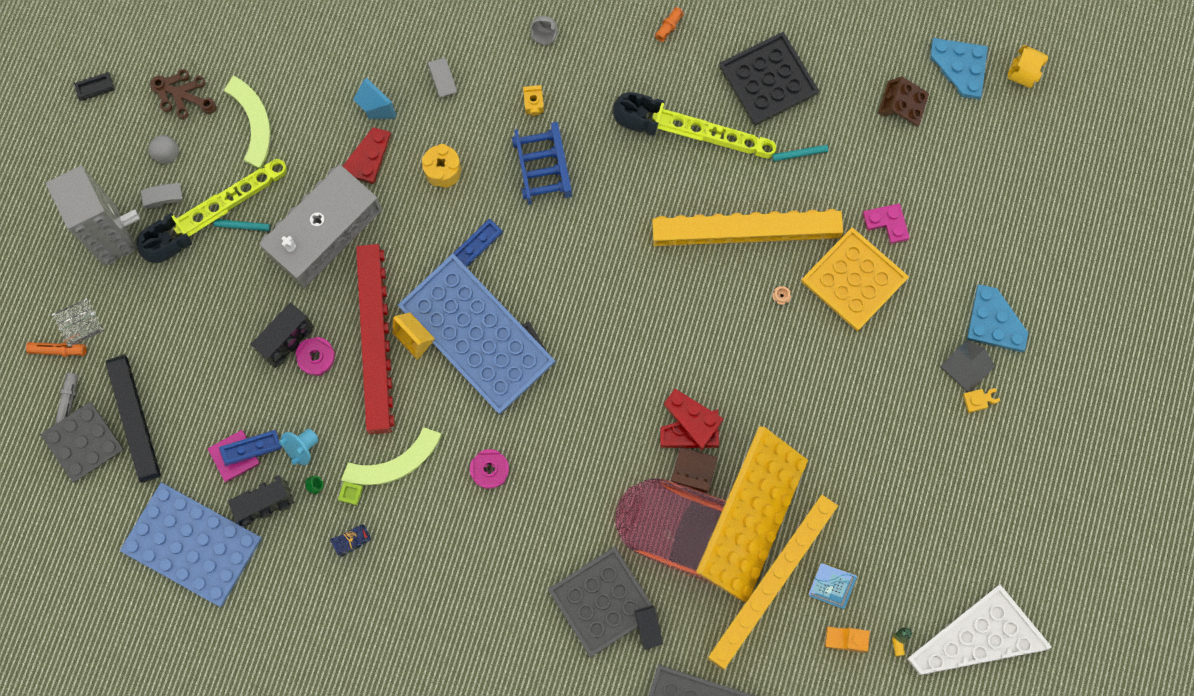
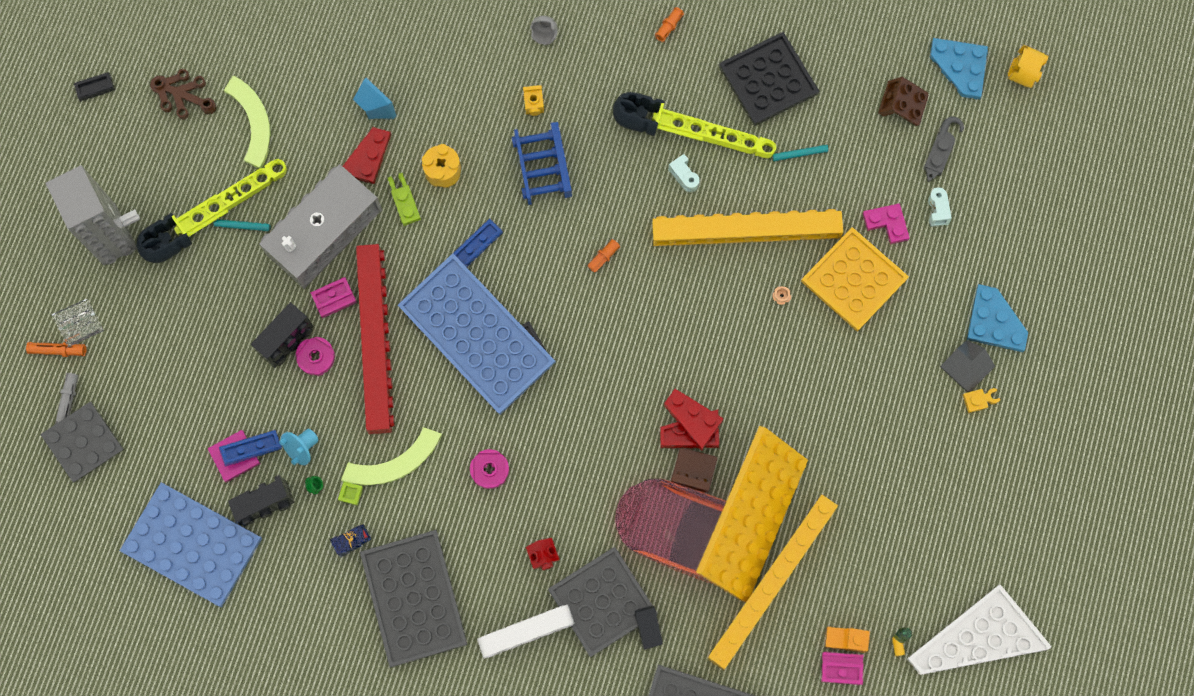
(133, 418): black beam -> none
(157, 195): light grey slope -> none
(163, 149): light grey hair -> none
(333, 297): none -> dark pink plate
(404, 201): none -> lime hinge
(412, 334): yellow slope -> none
(413, 598): none -> dark grey plate
(442, 77): light grey slope -> none
(525, 631): none -> white beam
(542, 554): none -> red brick
(603, 256): none -> orange axle
(682, 173): none -> light aqua leg
(832, 585): piece -> none
(842, 668): none -> dark pink plate
(940, 205): none -> light aqua leg
(941, 149): none -> dark grey plate

